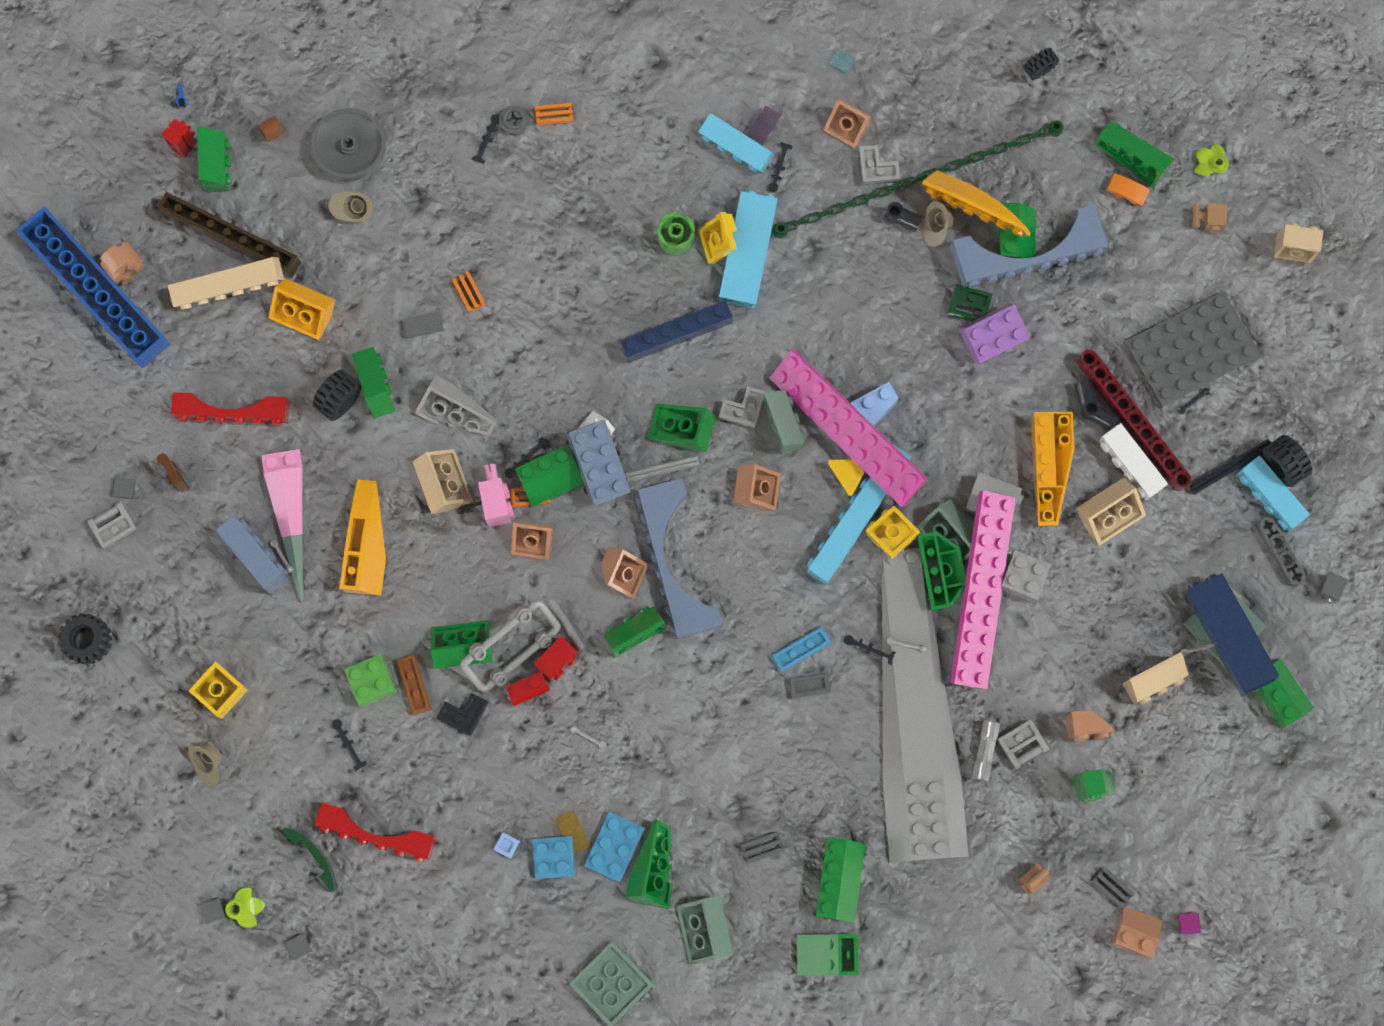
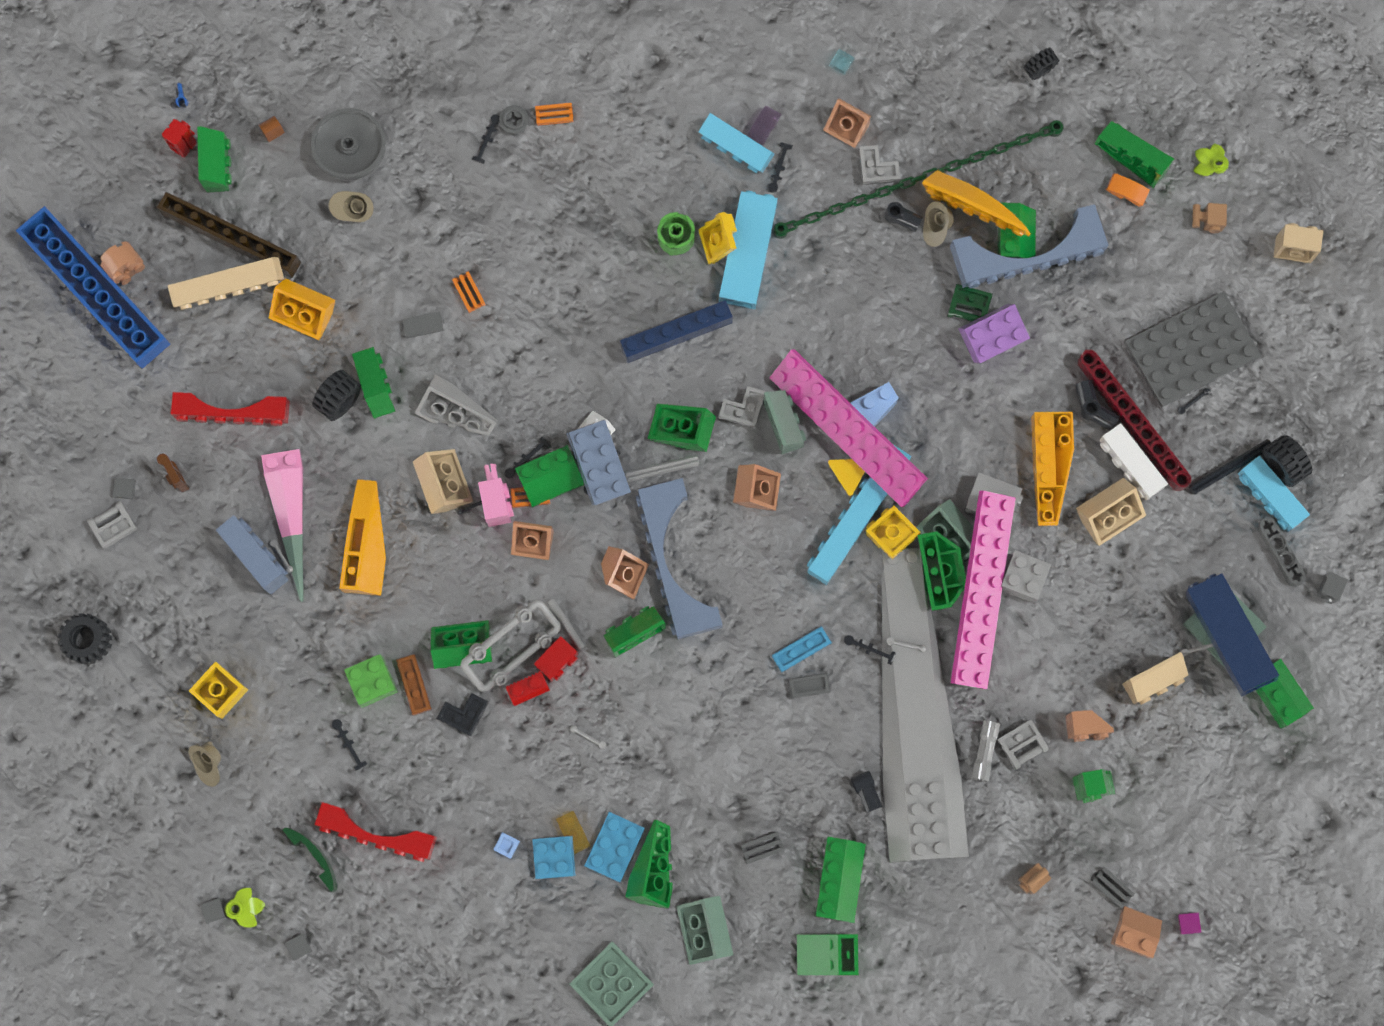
(865, 787): none -> black piece

